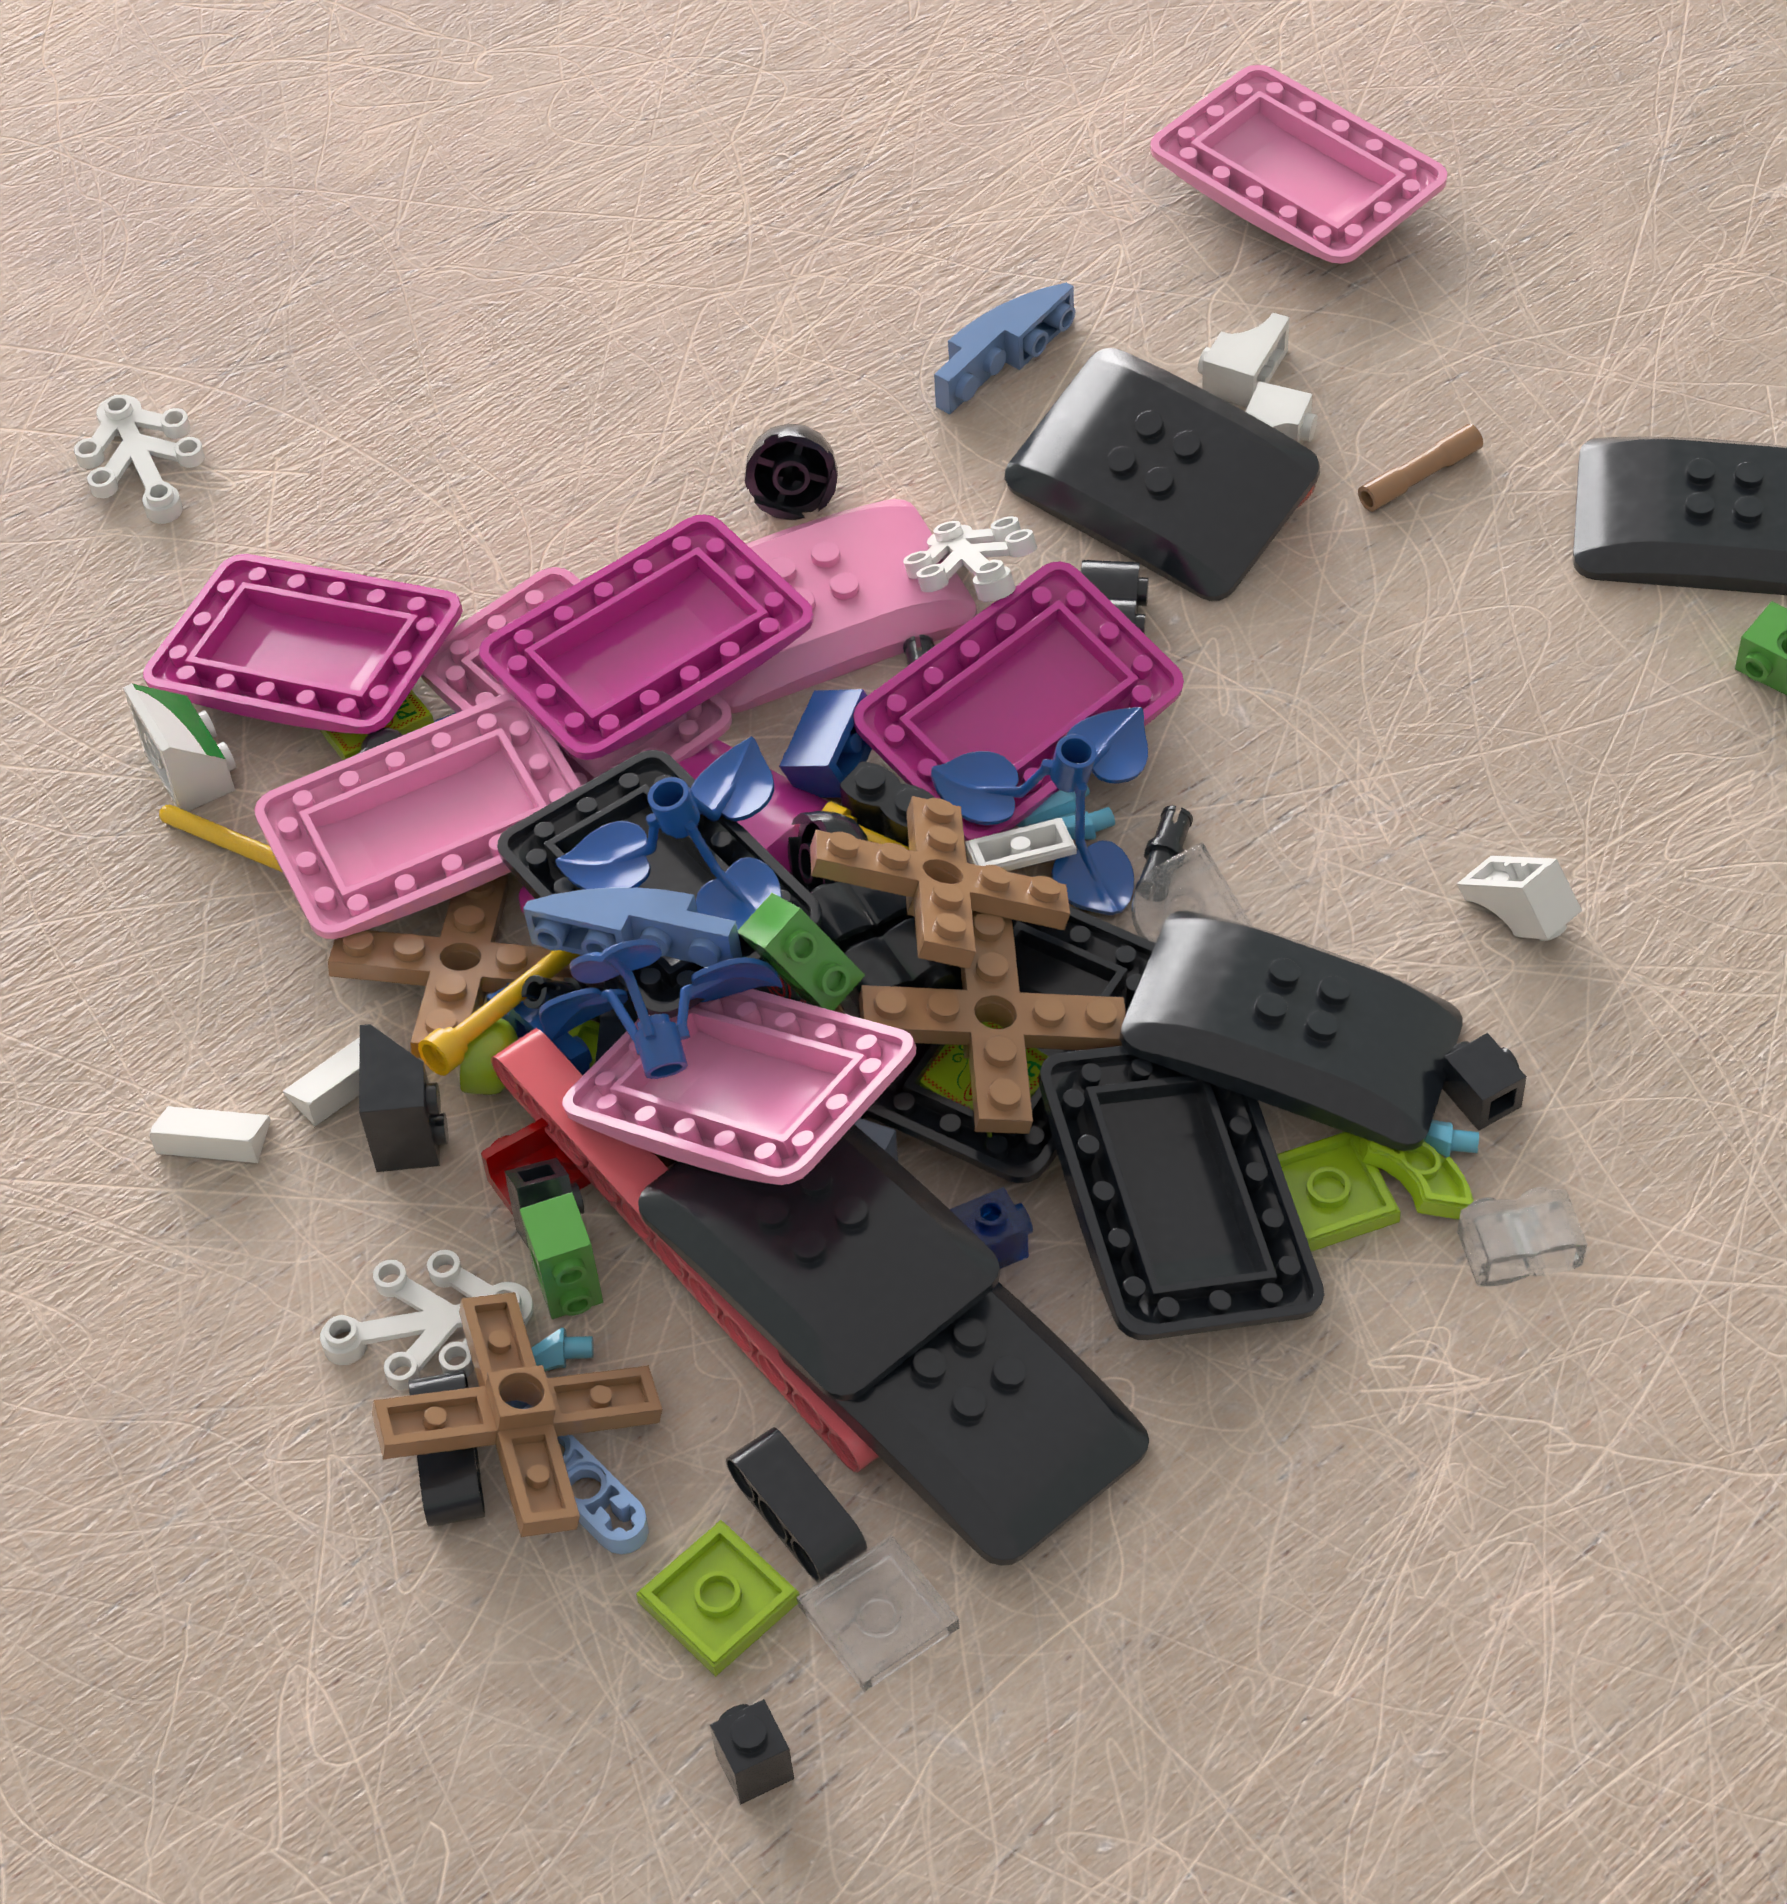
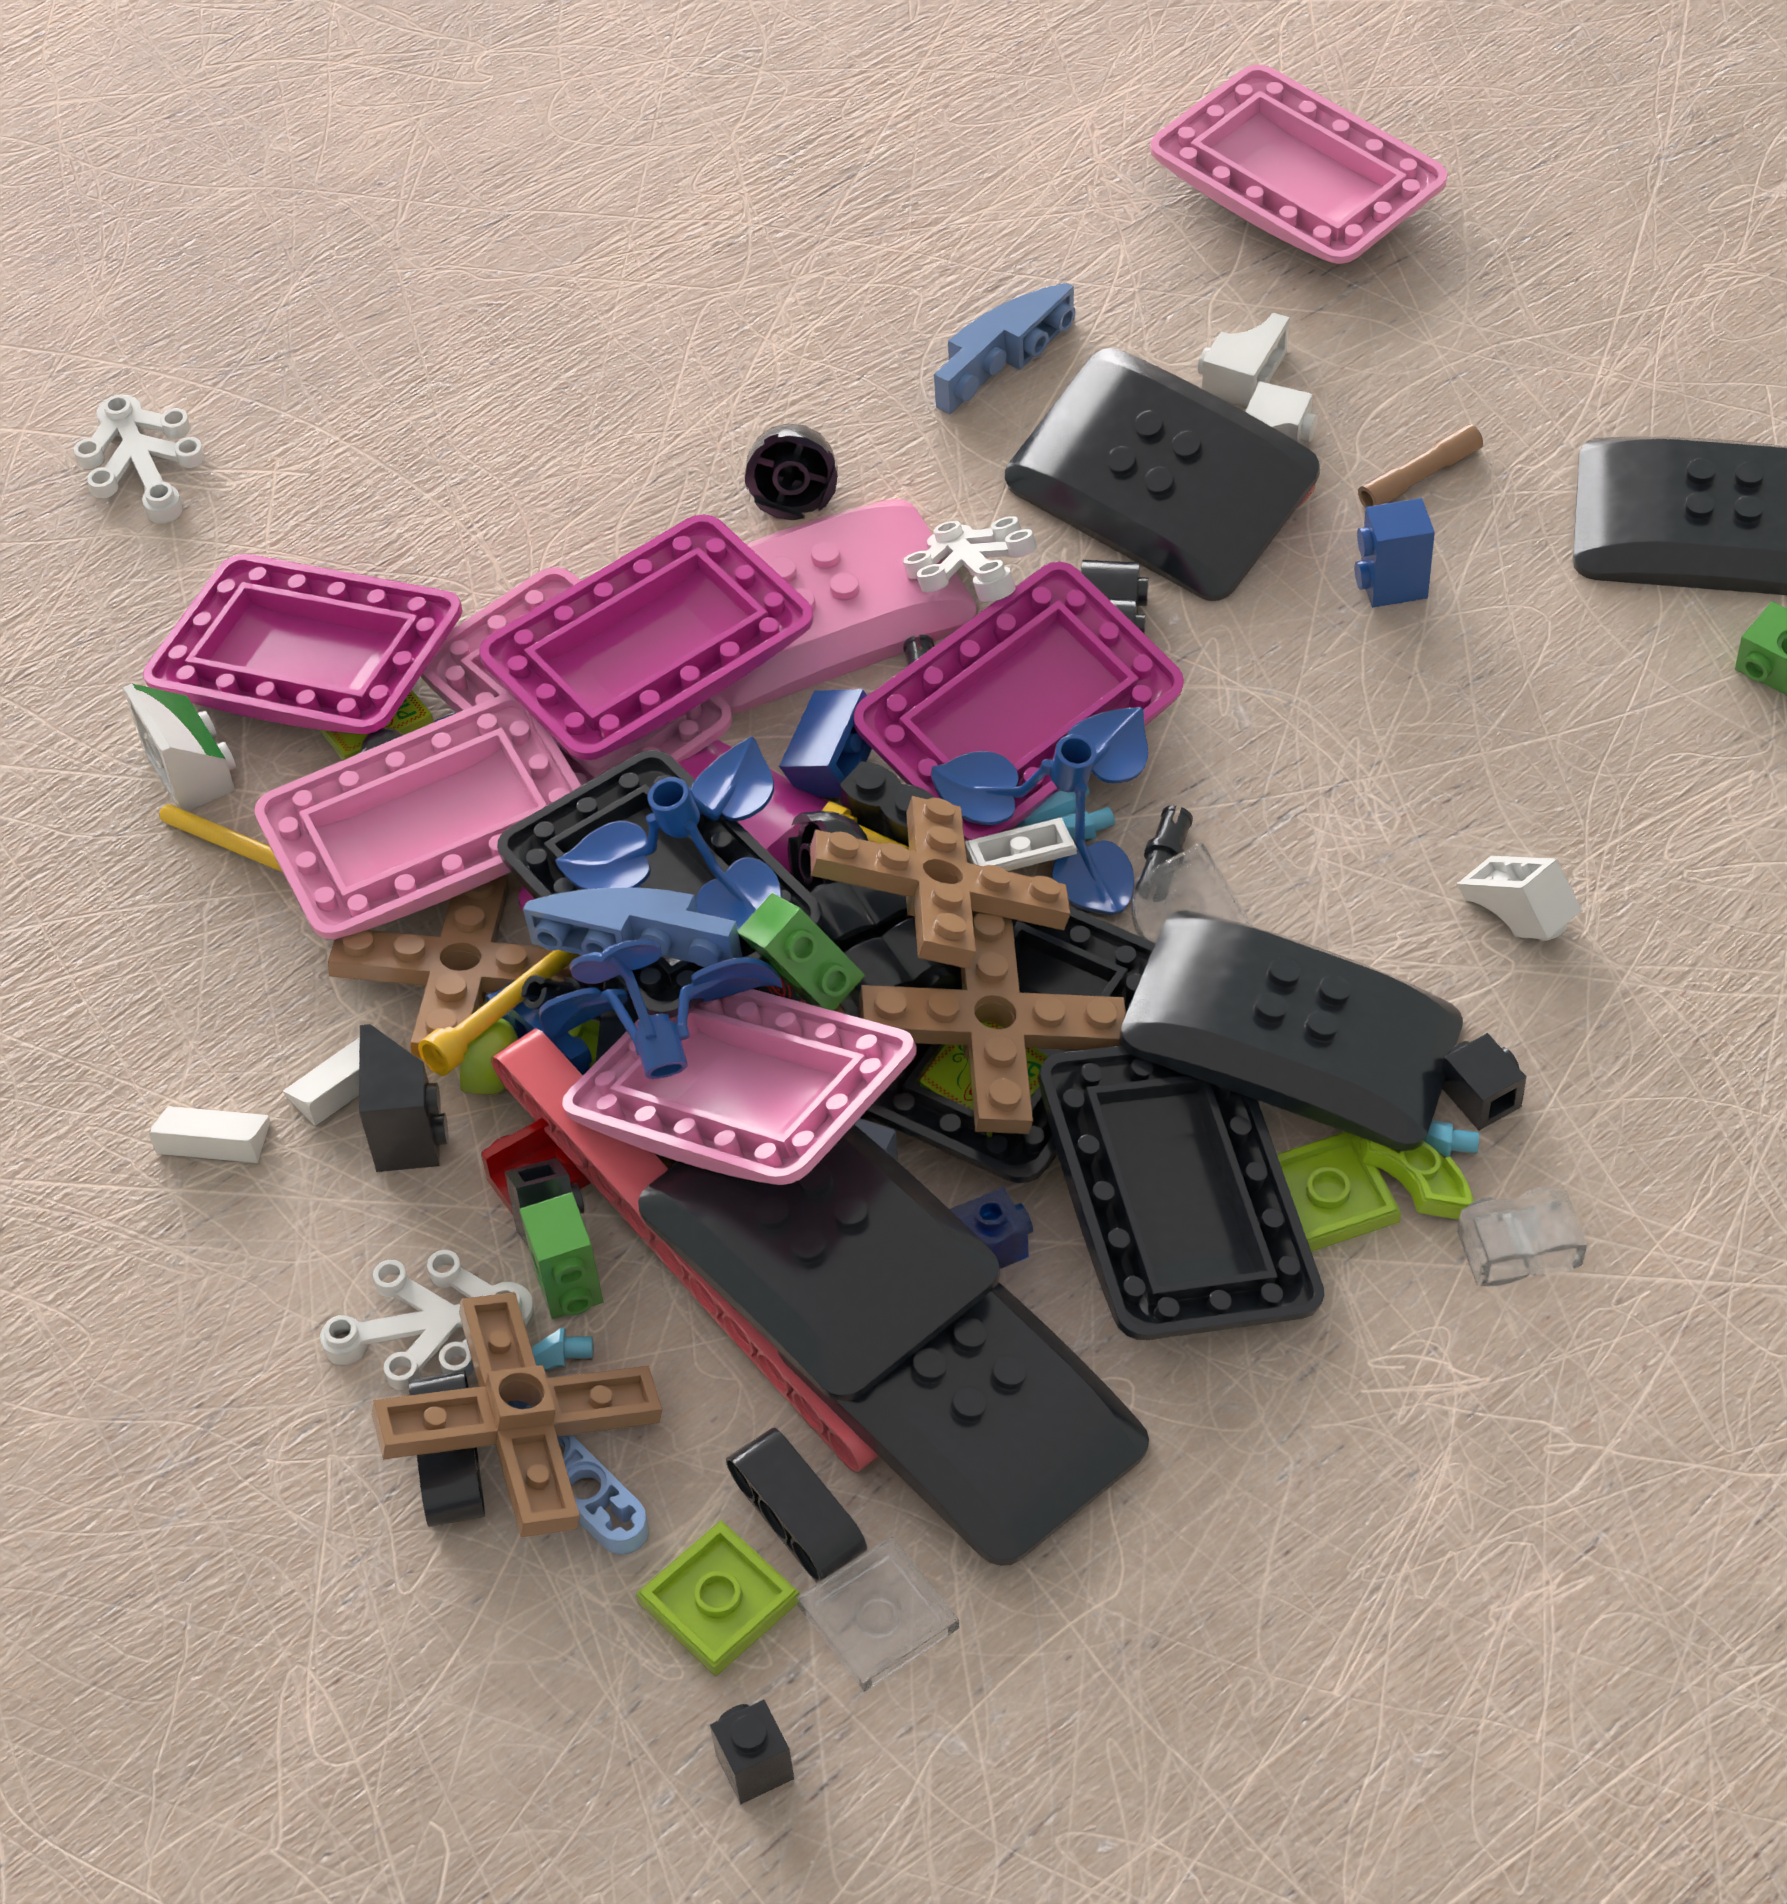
(1395, 552): none -> blue brick

